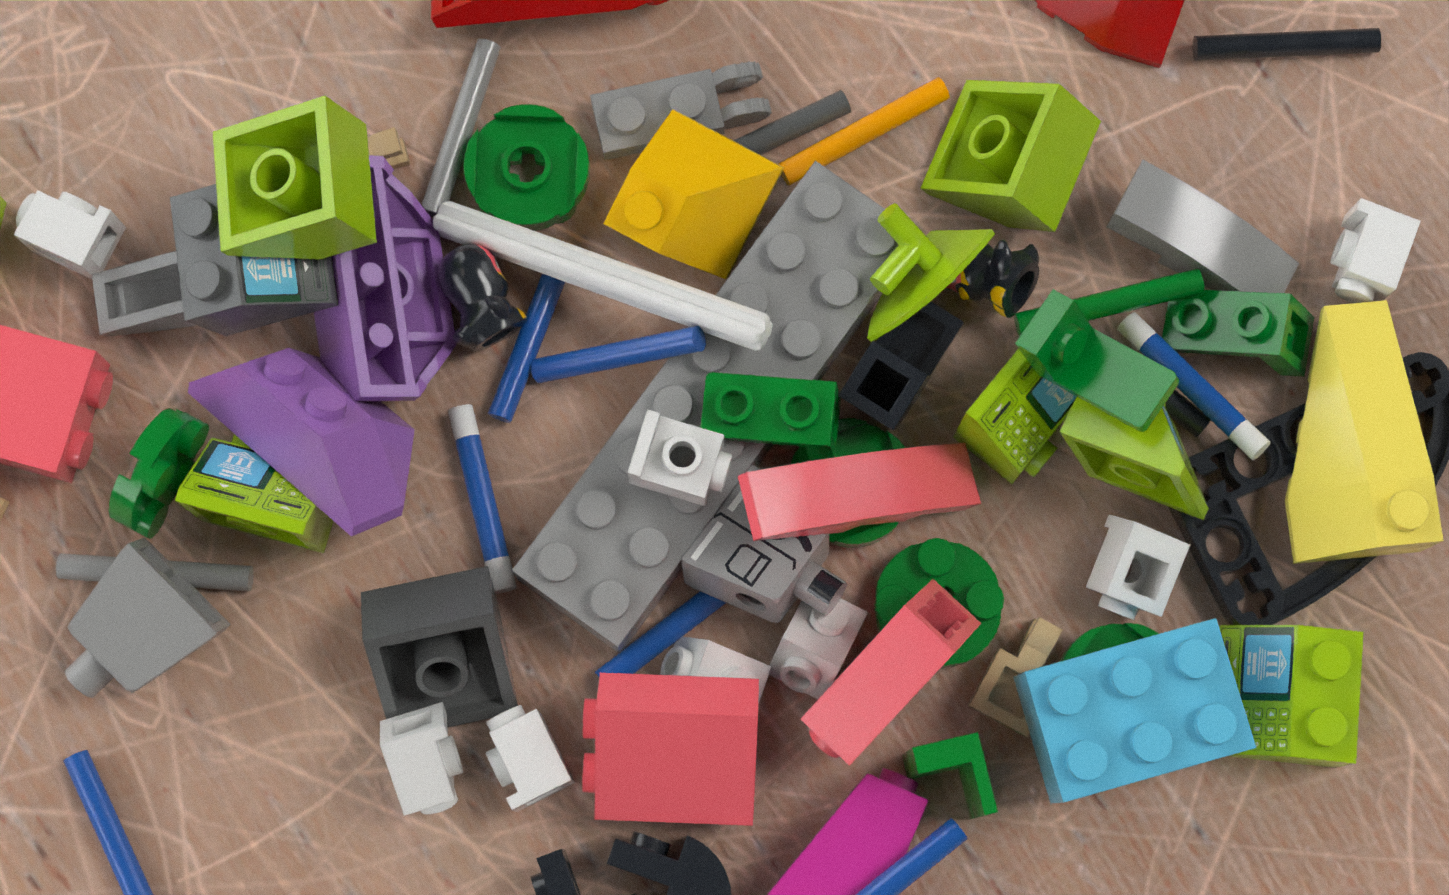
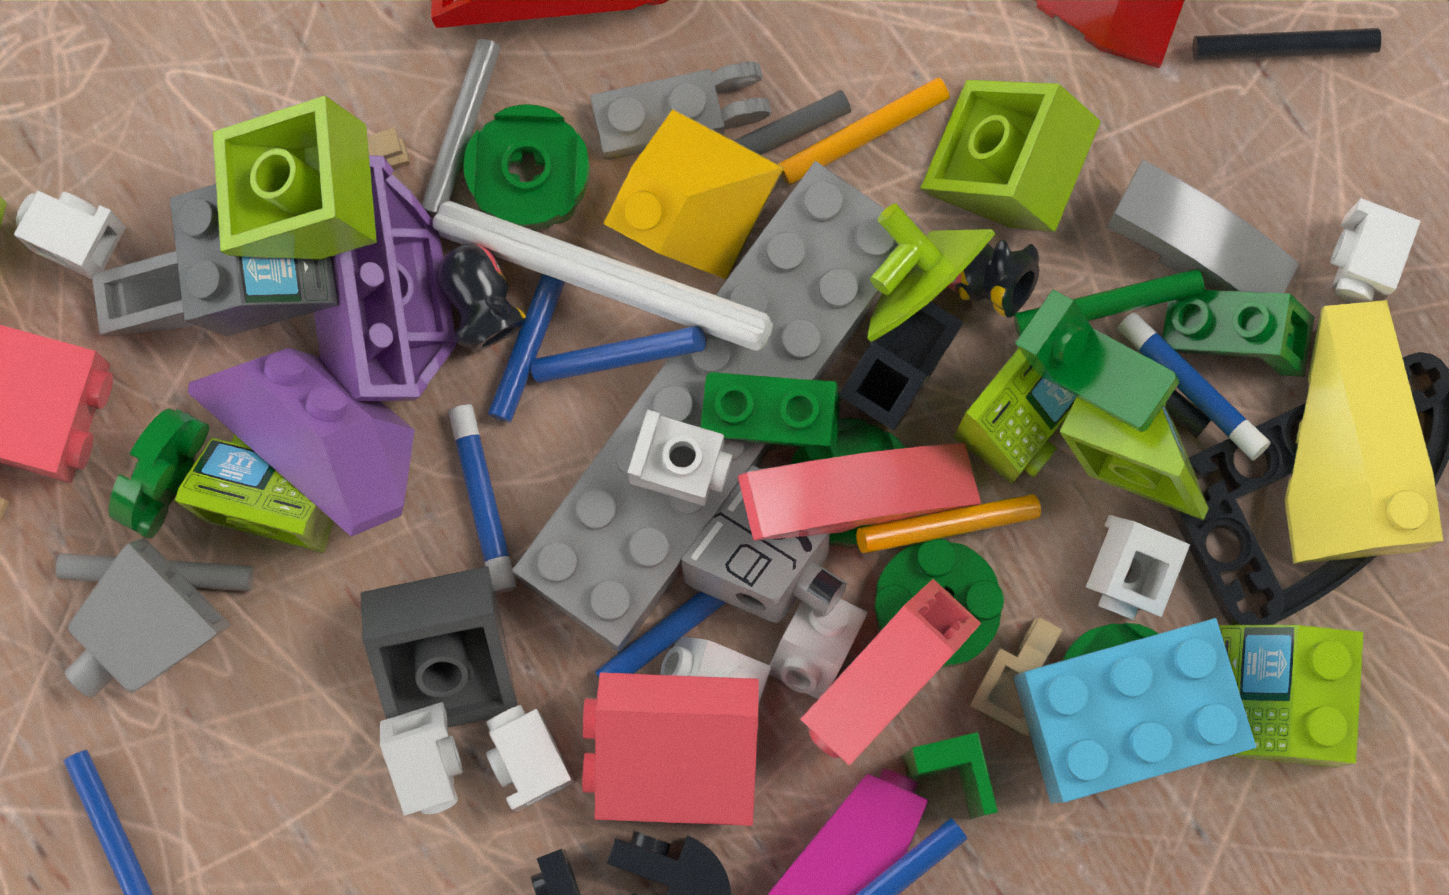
(948, 523): none -> light orange bar

